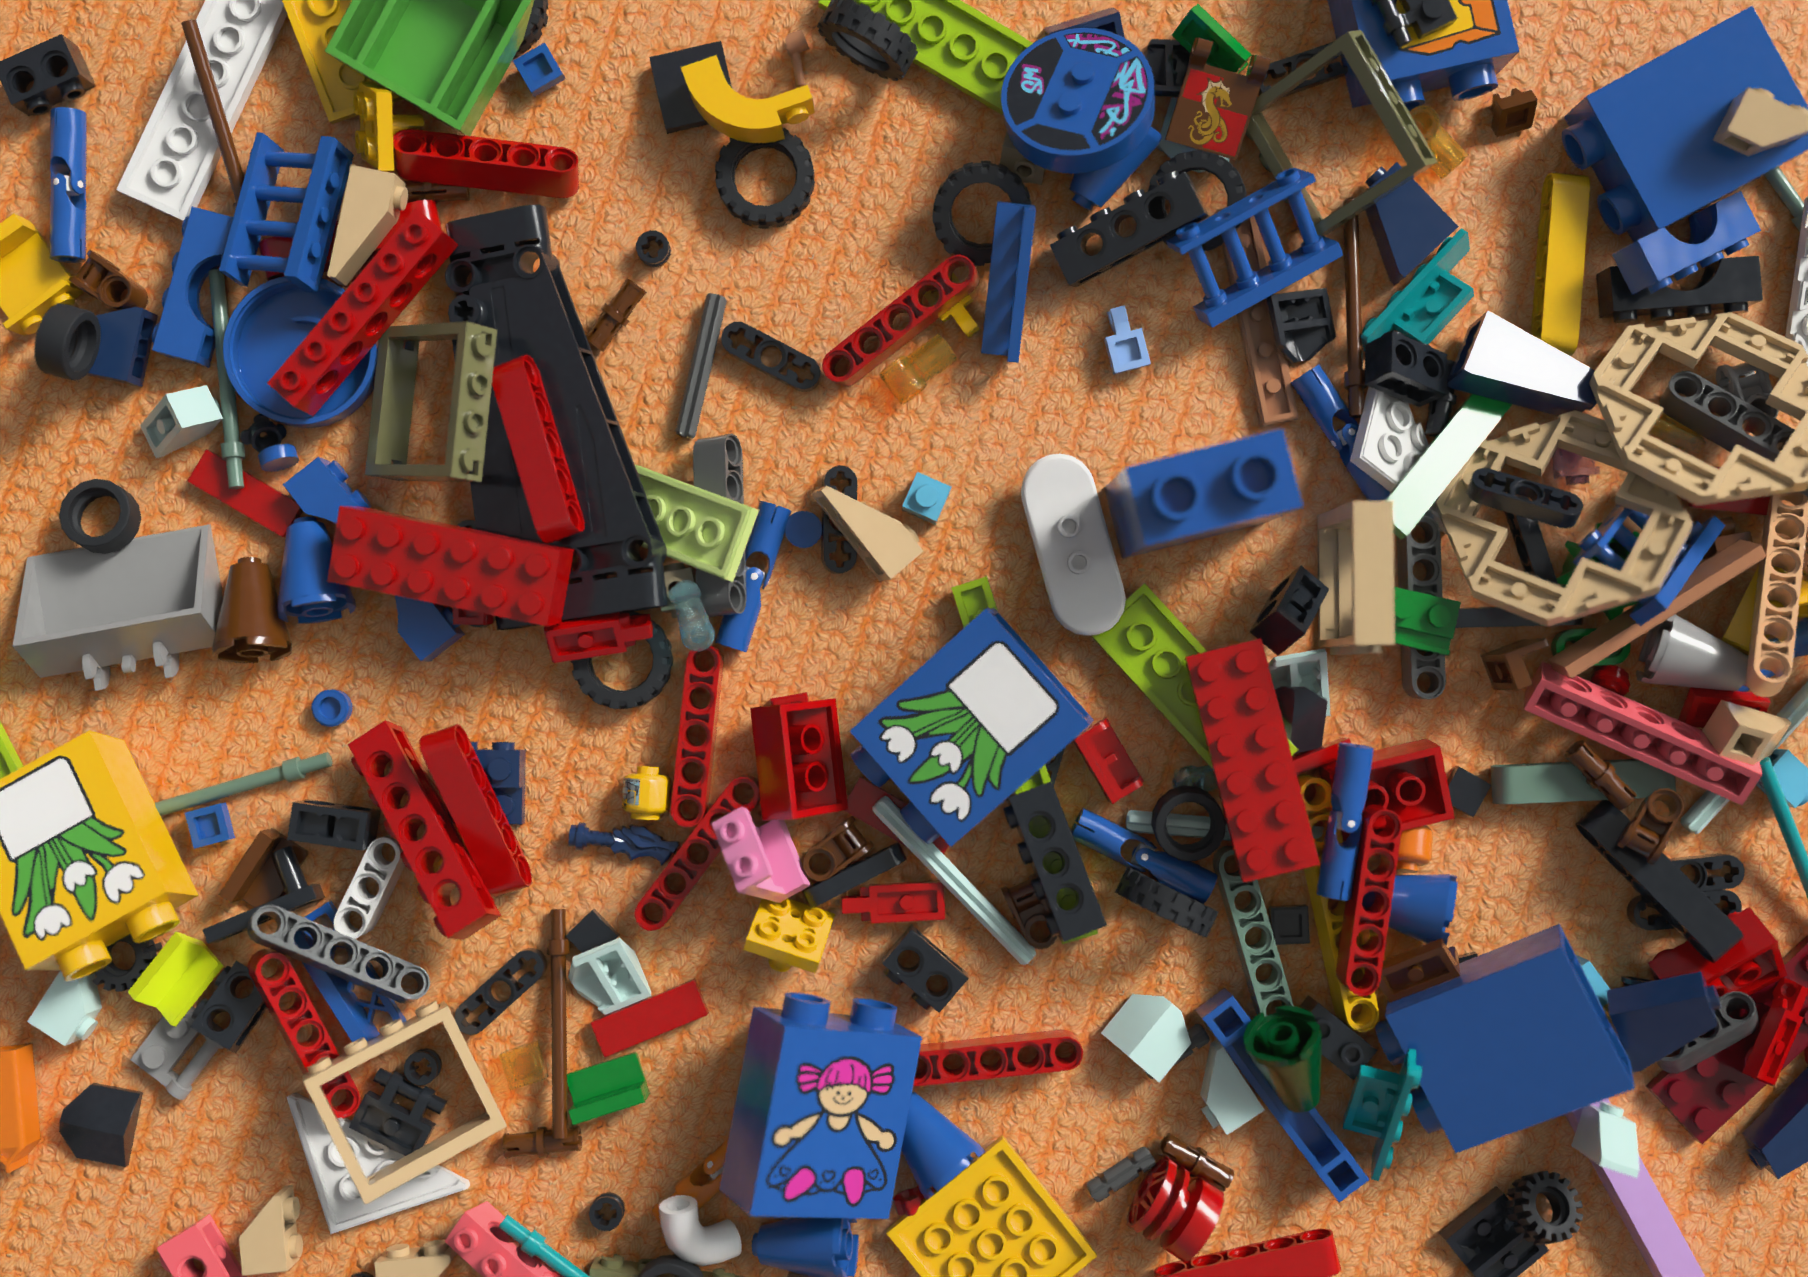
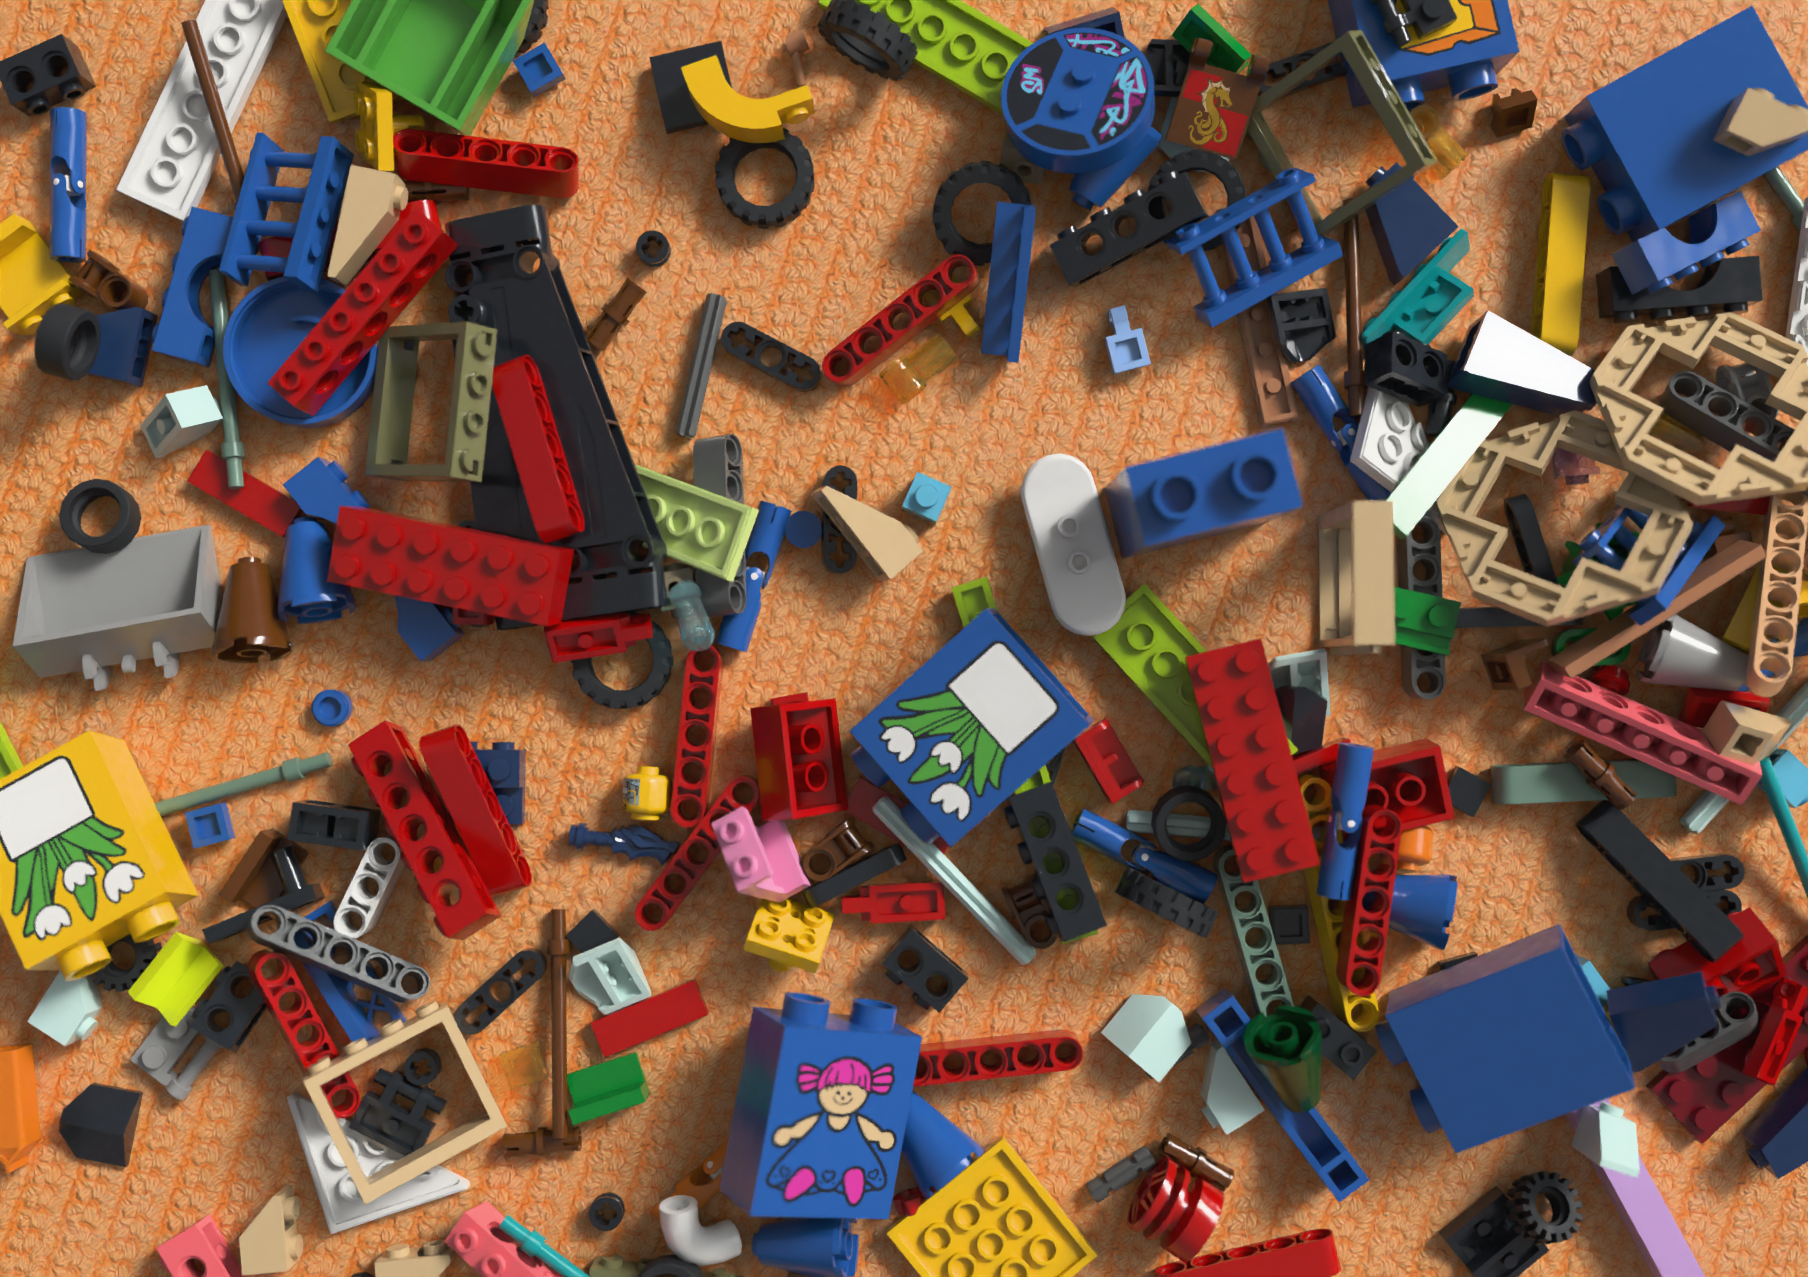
(261, 424): black plate -> none
(278, 457): blue tile -> none
(1289, 610): black brick -> none
(1377, 1107): teal bracket -> none
(1419, 970): reddish brown panel -> none
(1489, 489): black beam -> none
(1649, 832): reddish brown piece -> none

